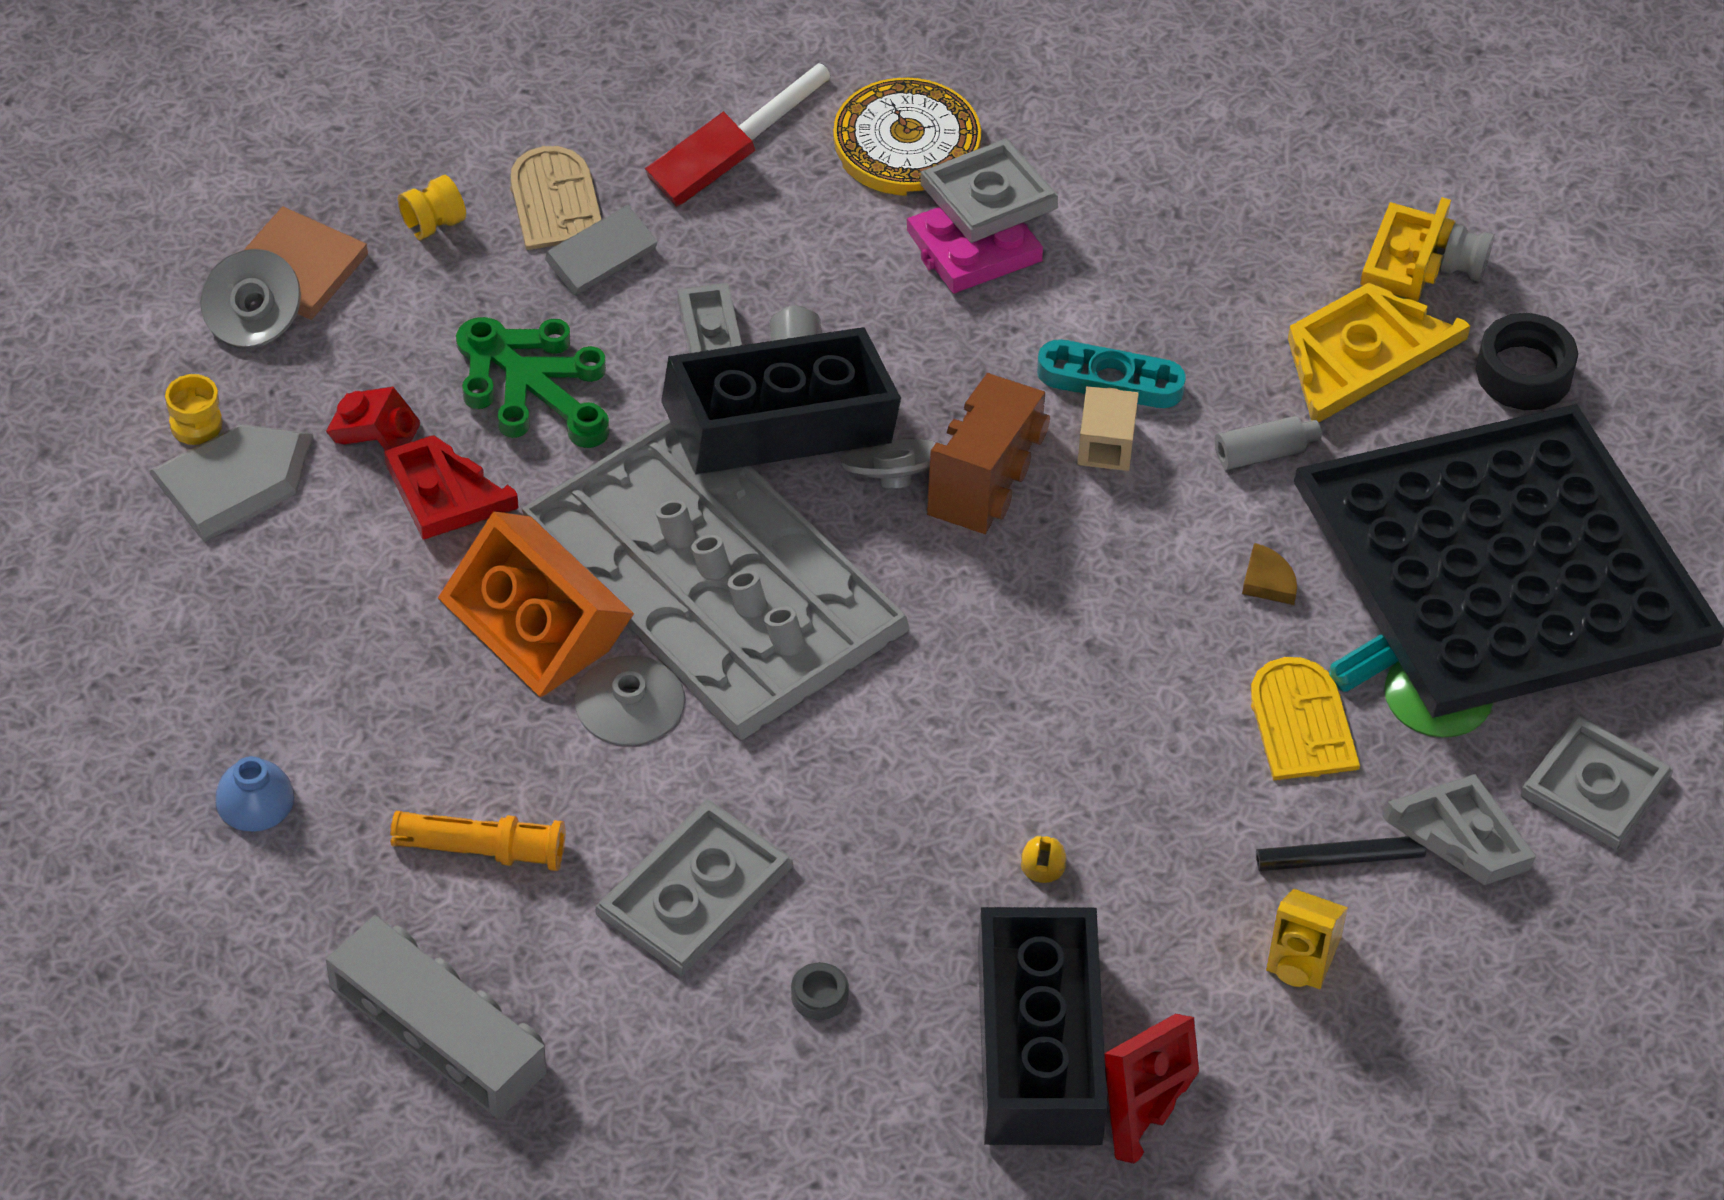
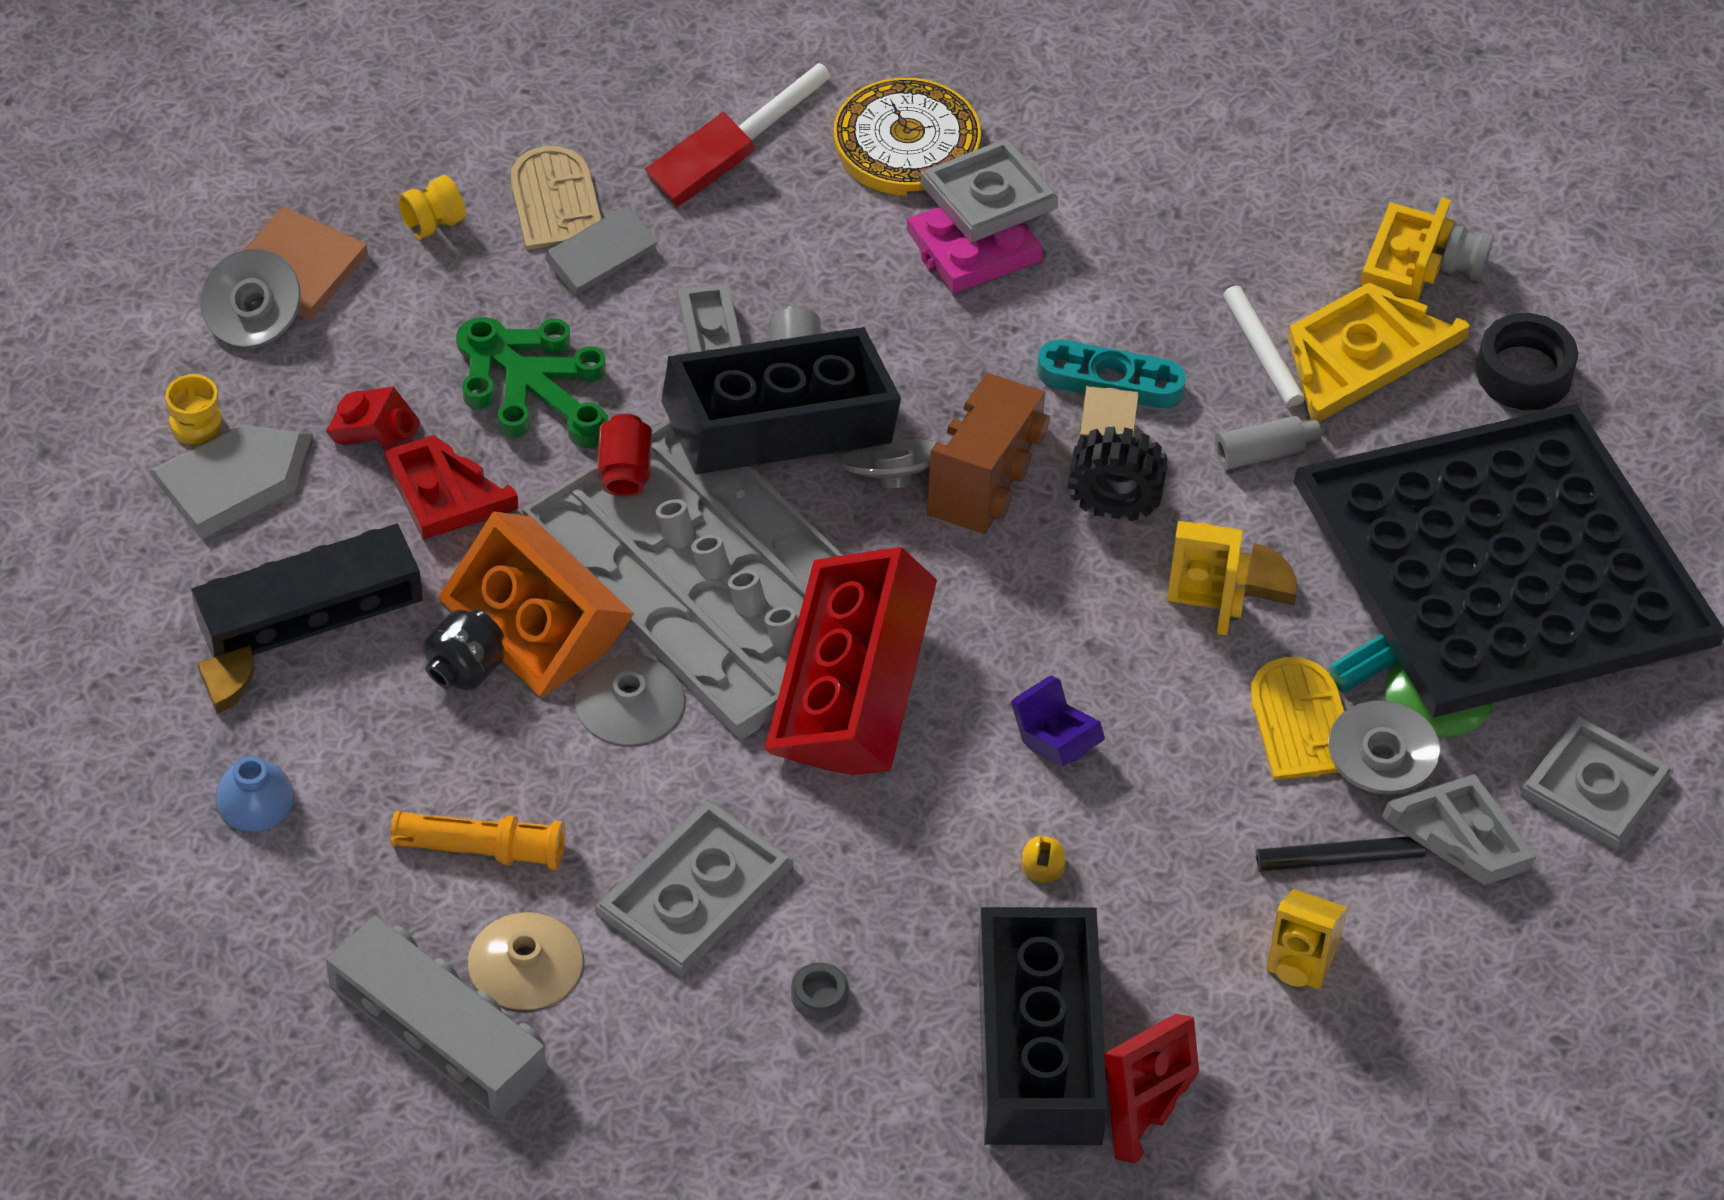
(227, 677): none -> pearl gold tile
(308, 593): none -> black brick
(463, 649): none -> black head
(530, 979): none -> tan dish
(624, 455): none -> red brick
(852, 662): none -> red slope
(1054, 726): none -> dark purple bracket
(1117, 453): none -> black tyre
(1207, 568): none -> yellow bracket
(1263, 346): none -> white bar
(1389, 730): none -> light grey dish

